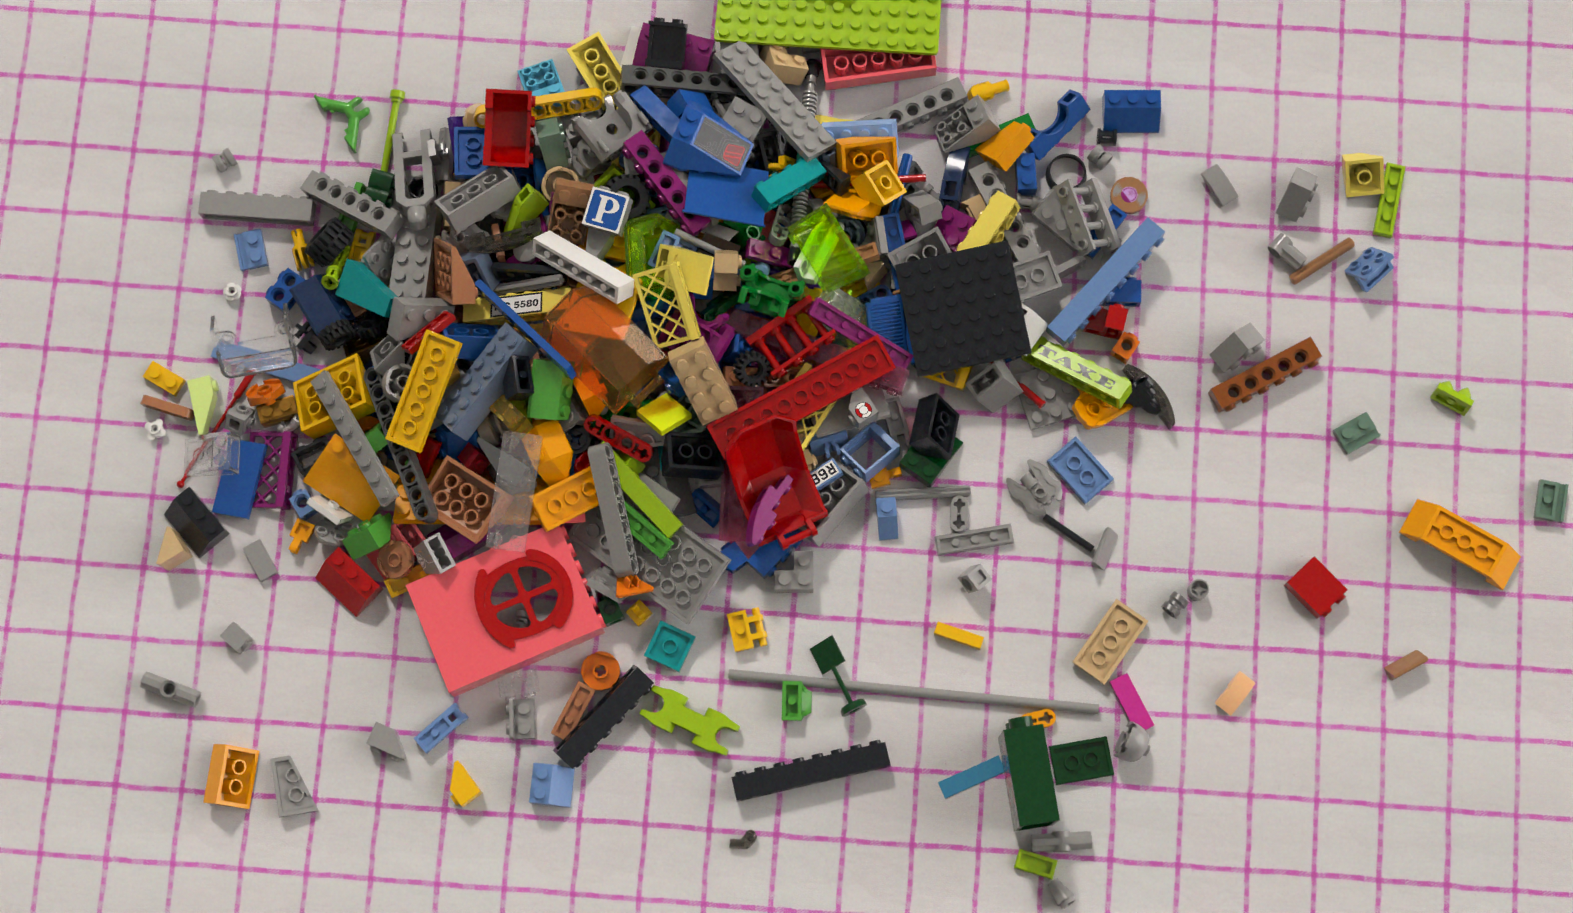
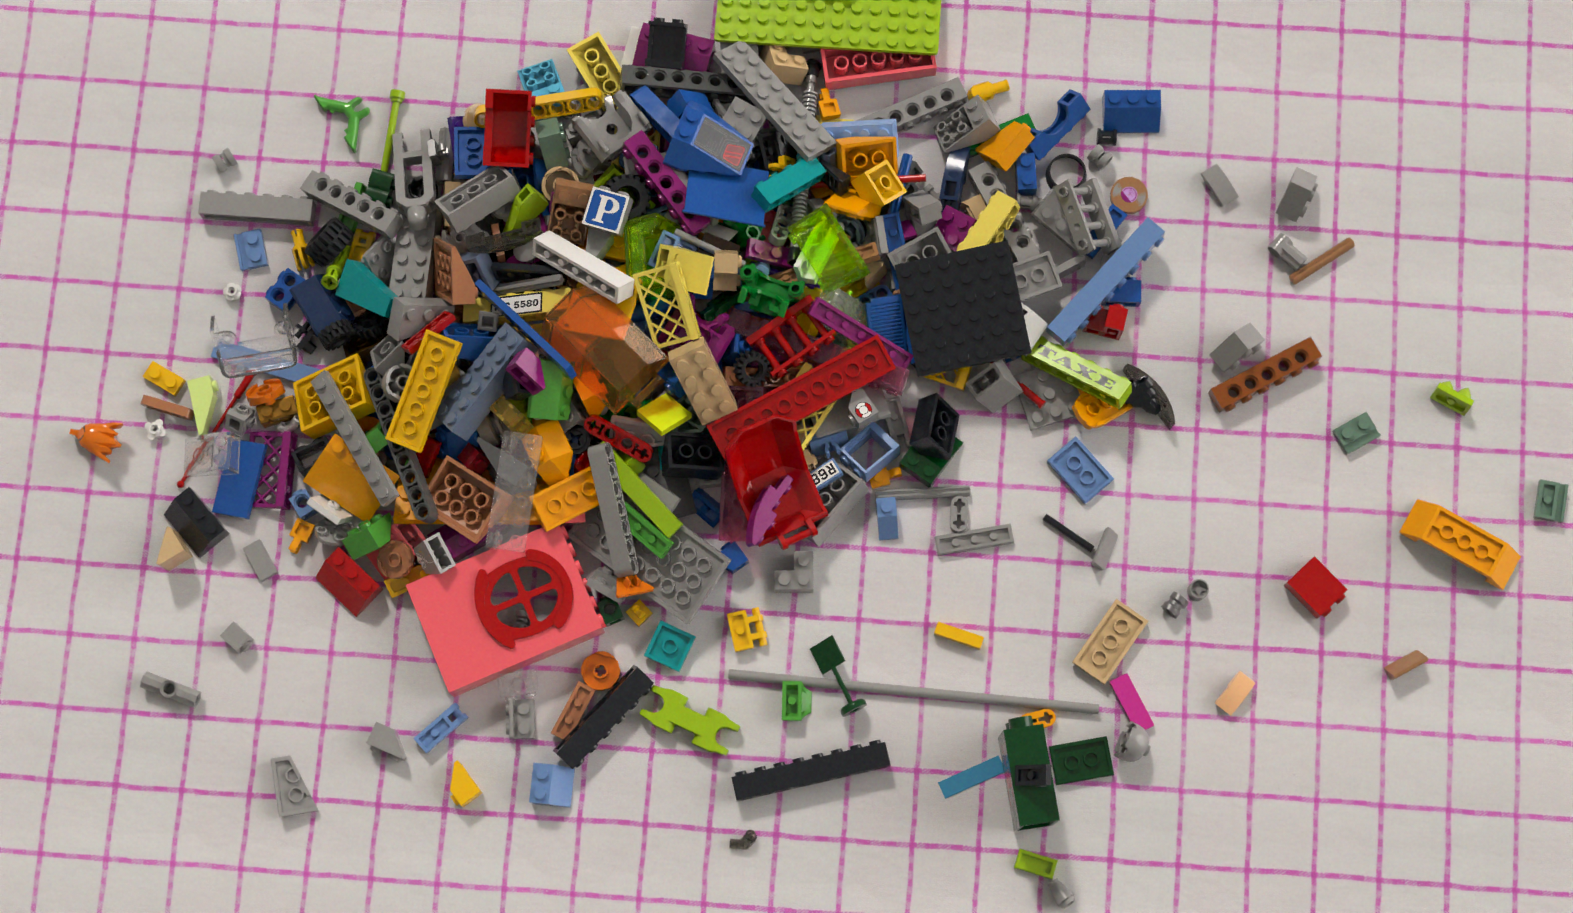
(98, 438): none -> orange piece
(231, 776): light orange slope -> none
(488, 321): none -> light grey slope
(527, 371): none -> magenta slope
(770, 555): blue brick -> none
(828, 107): none -> light orange plate
(974, 578): light grey brick -> none
(1033, 775): none -> black slope
(1037, 490): light grey piece -> none
(1061, 841): light grey piece -> none
(1121, 354): orange brick -> none
(1363, 174): light yellow slope -> none
(1370, 267): medium blue bracket -> none
(1389, 201): lime tile -> none

